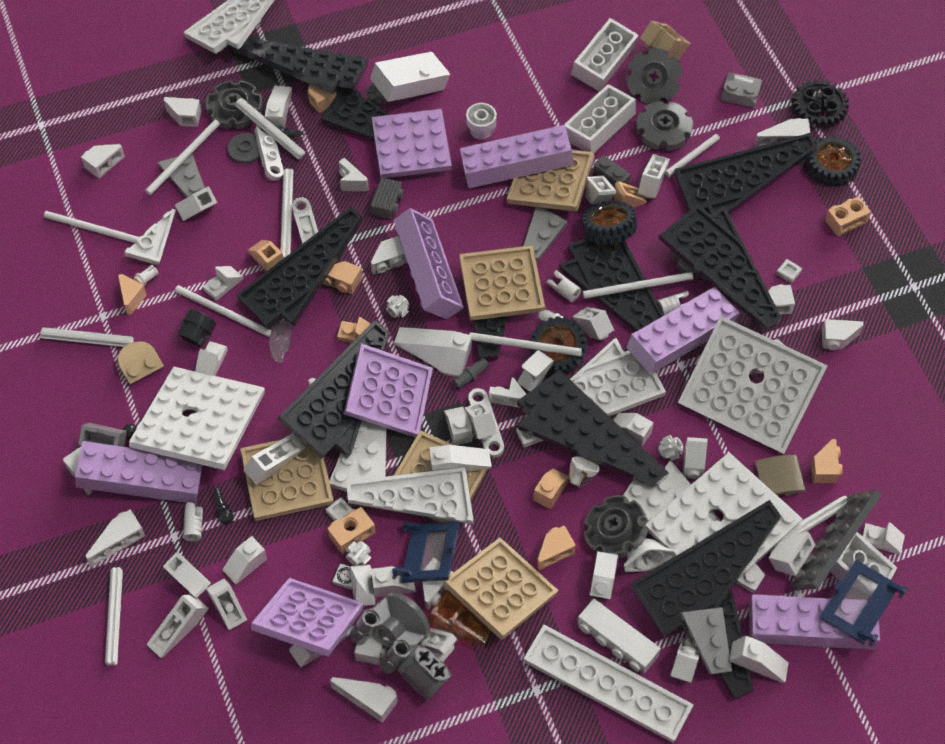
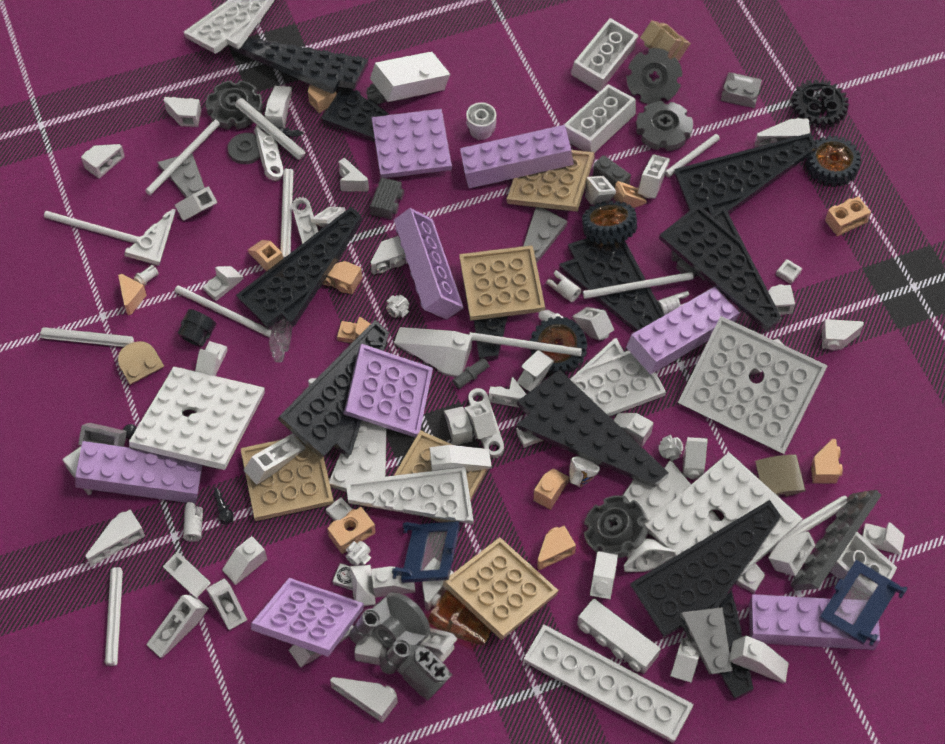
(327, 215): none -> white slope

